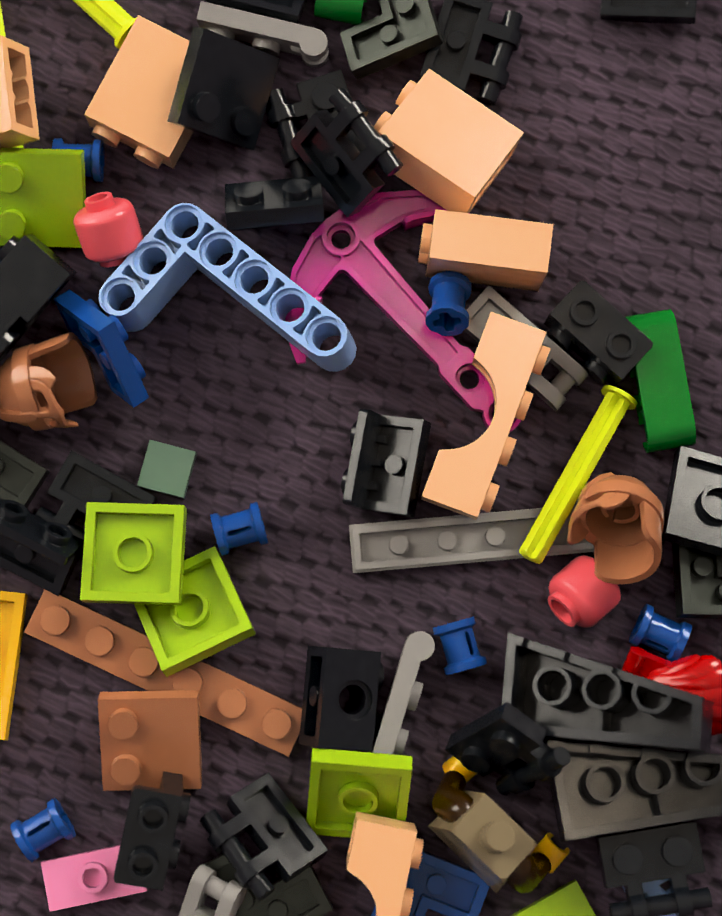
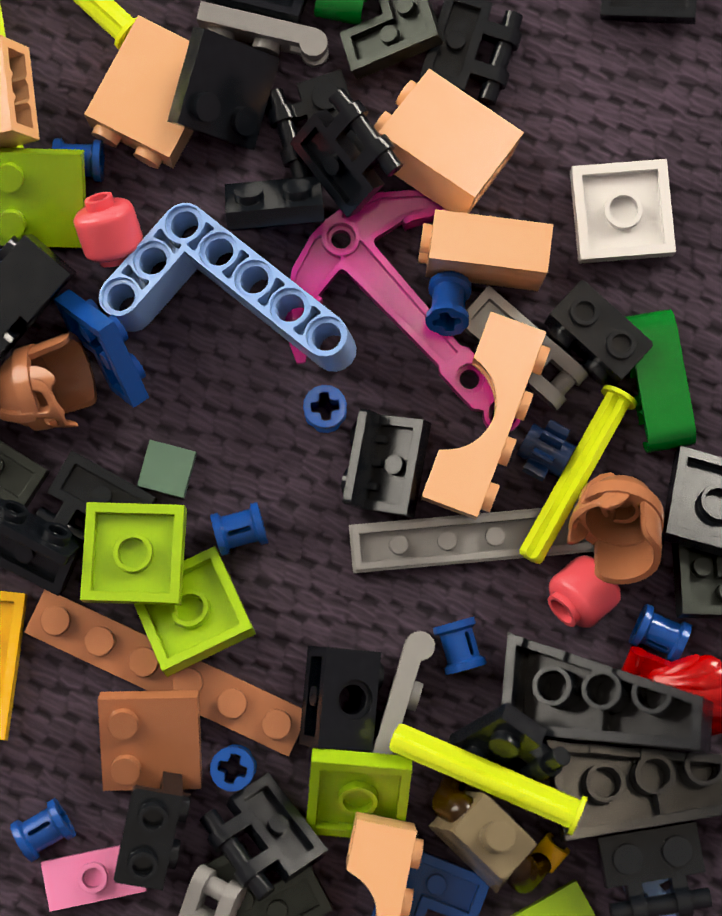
(219, 774): none -> blue bush
(312, 400): none -> blue bush
(488, 776): none -> neon yellow axle
(546, 450): none -> dark blue gear
(622, 211): none -> white plate

